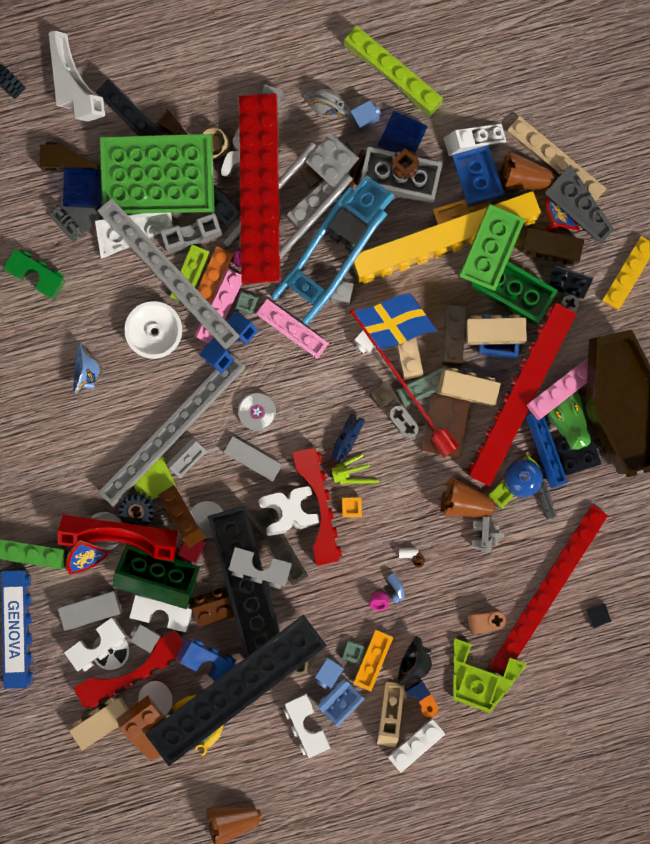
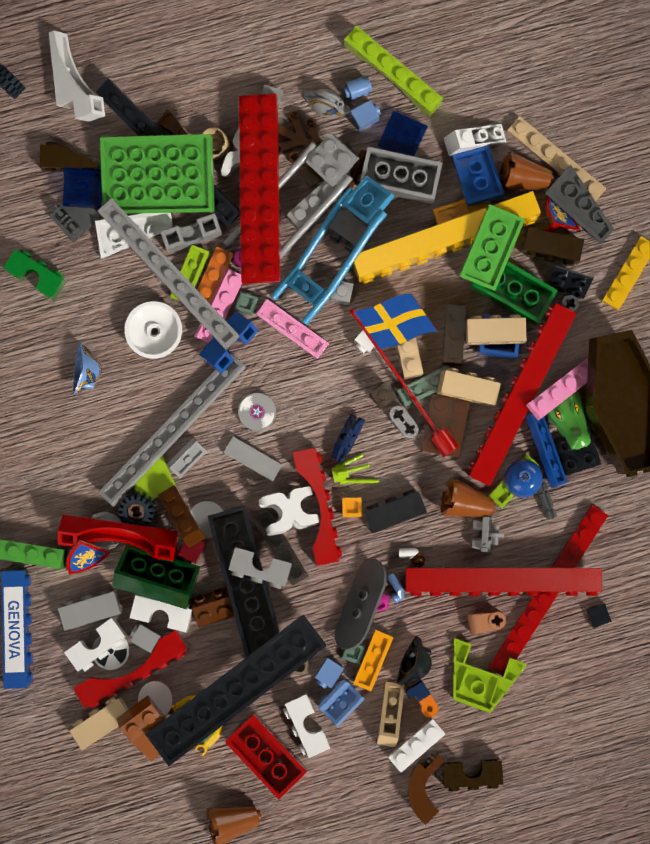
(194, 654): blue arch -> none
(266, 756): none -> red brick
(297, 138): none -> reddish brown plant
(357, 88): none -> medium blue brick
(361, 604): none -> dark grey piece
(395, 511): none -> black brick
(407, 158): reddish brown brick -> none
(421, 805): none -> reddish brown arch
(489, 775): none -> dark brown arch
(503, 580): none -> red brick

